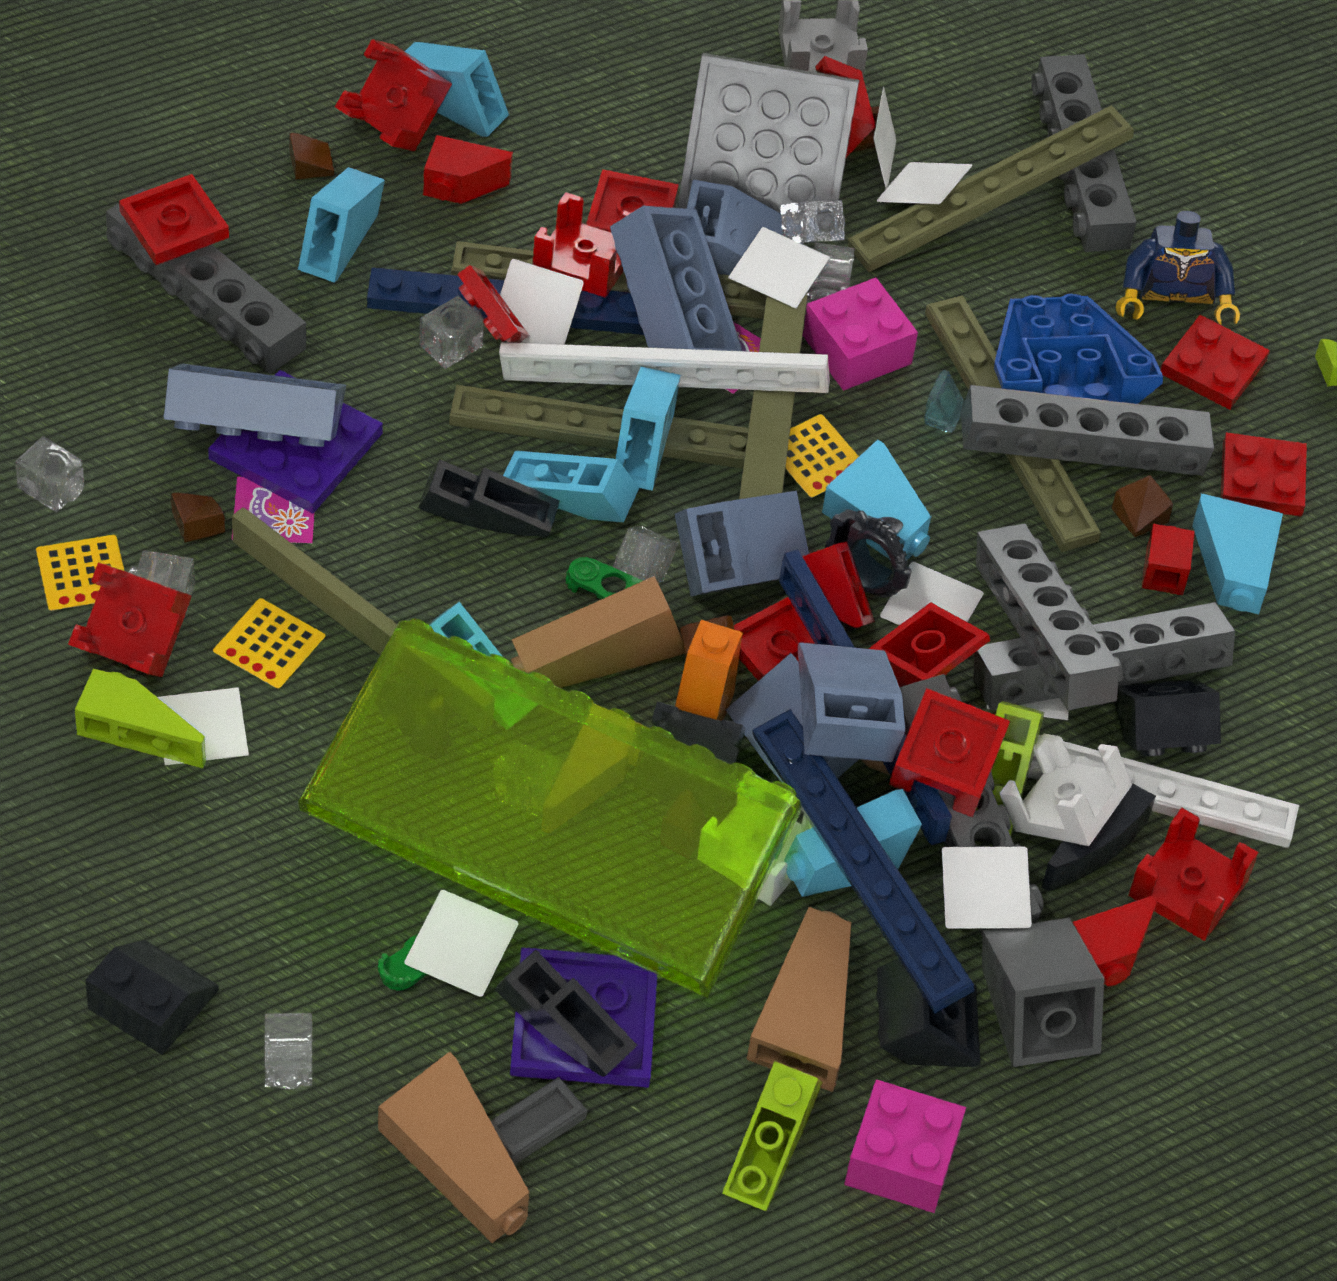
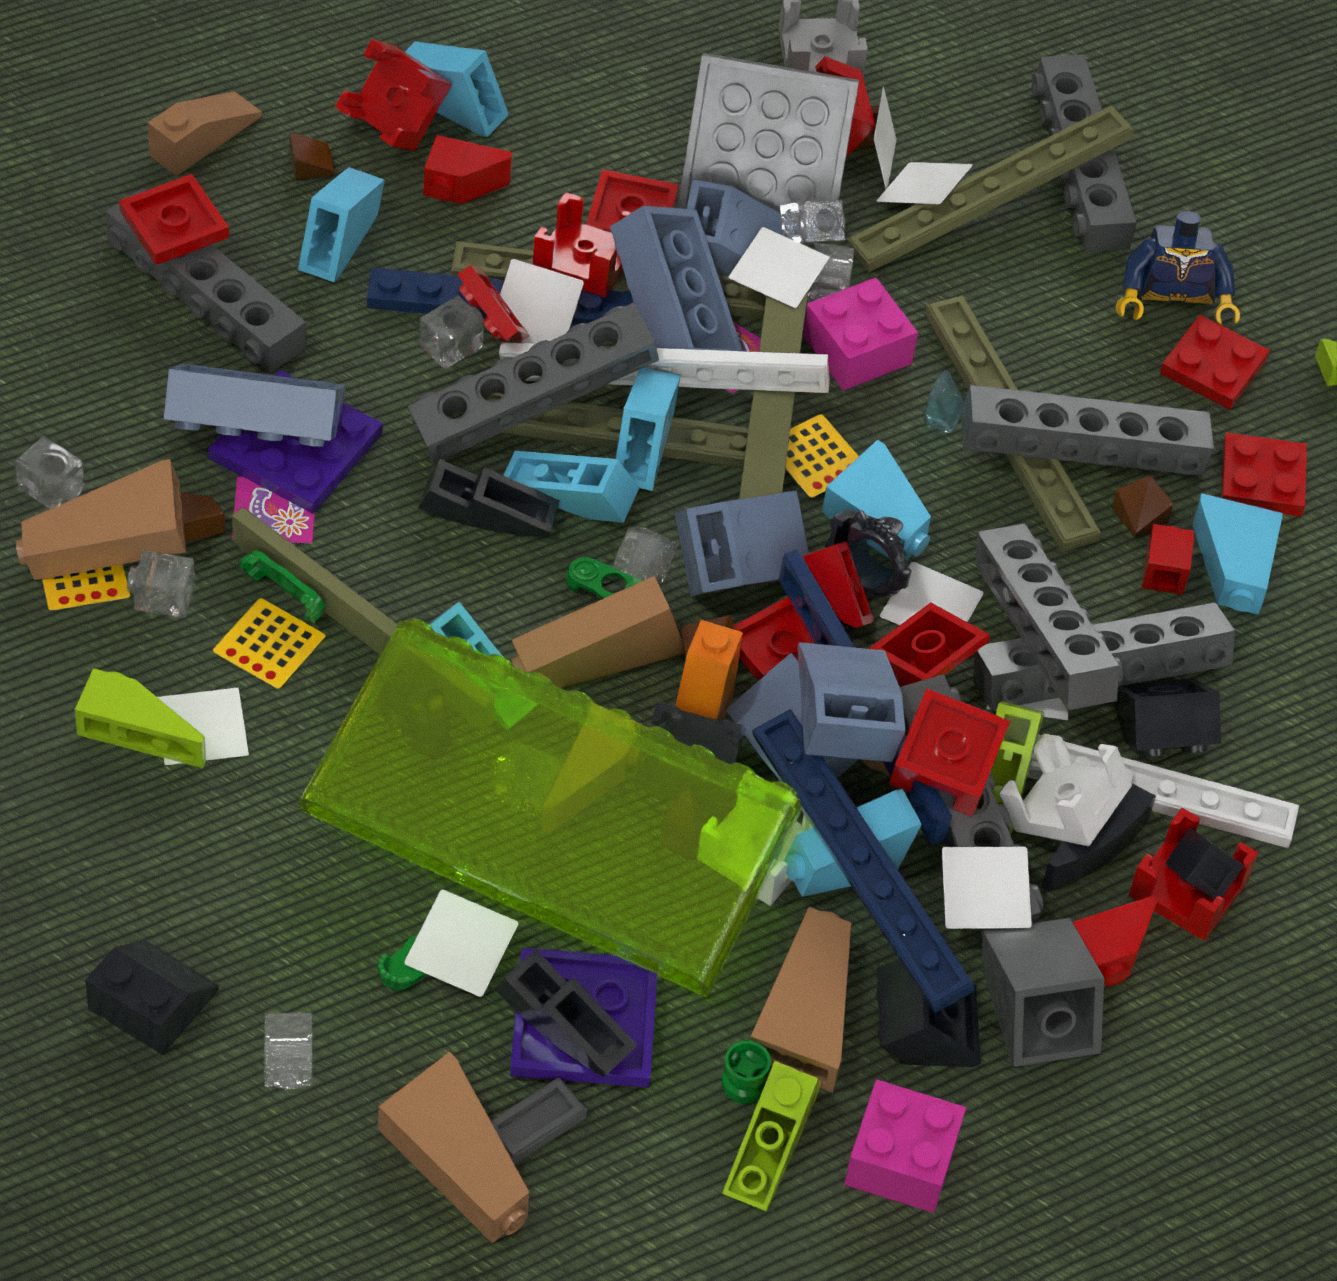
(107, 525): none -> medium nougat slope
(132, 620): red panel -> none
(197, 128): none -> medium nougat slope
(259, 564): none -> green piece
(525, 401): none -> dark grey brick
(752, 1064): none -> green wheel
(1072, 351): blue wedge -> none
(1204, 864): none -> black panel

